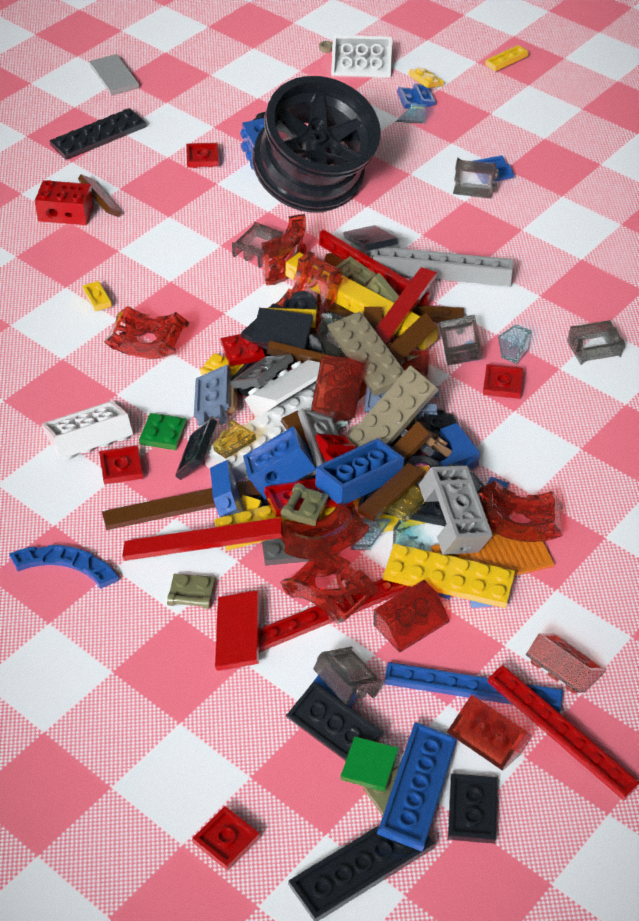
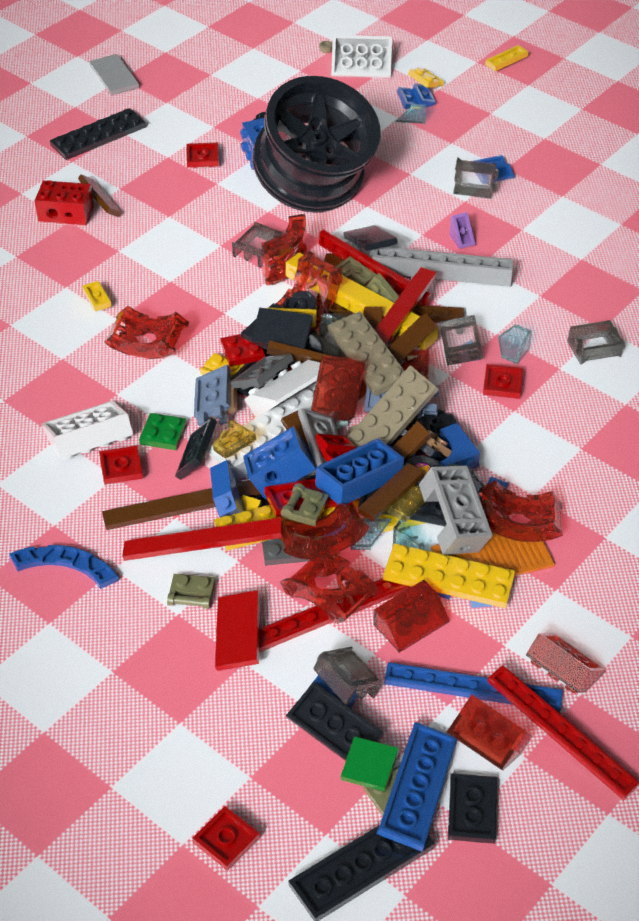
(461, 231): none -> medium lavender slope

